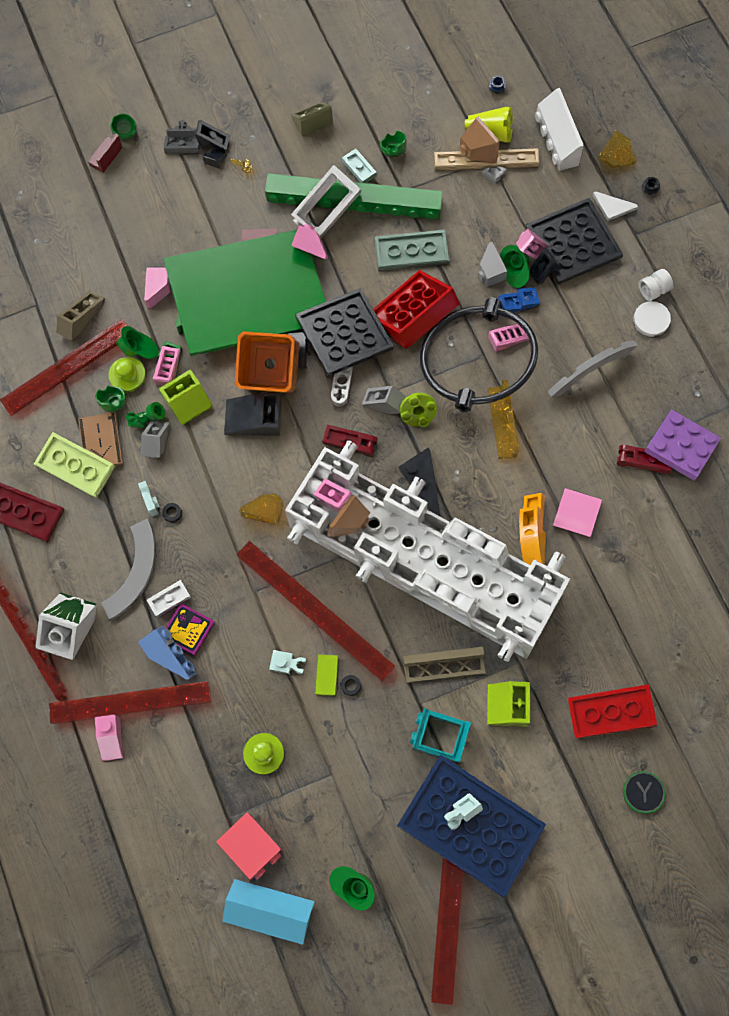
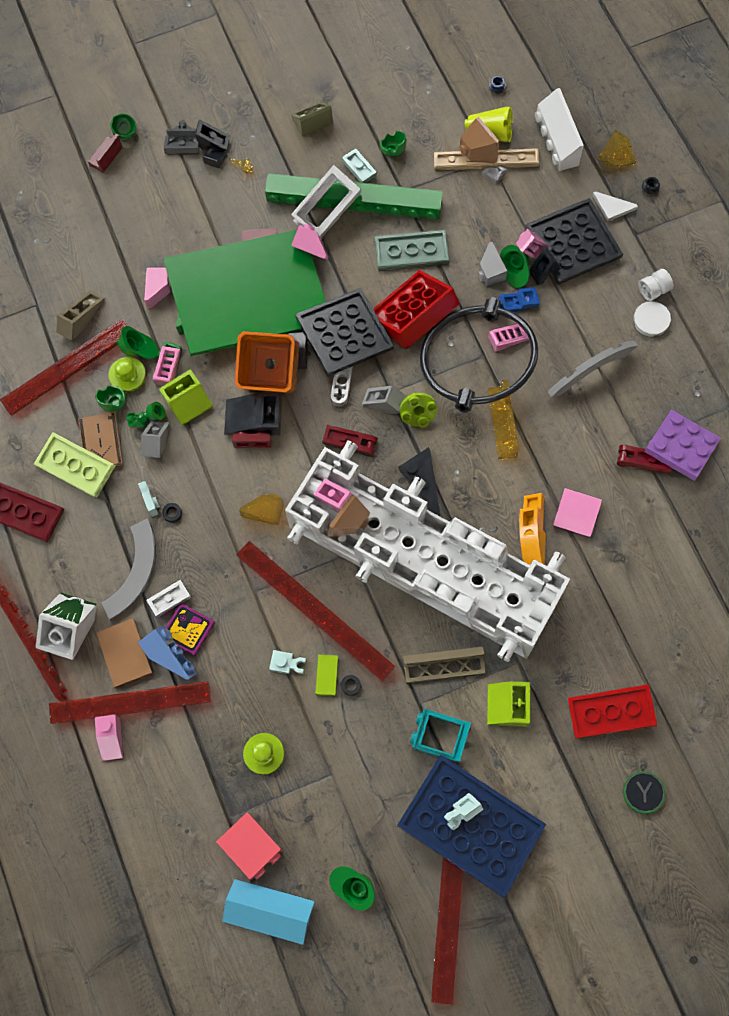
(123, 653): none -> medium nougat tile
(246, 440): none -> dark red plate

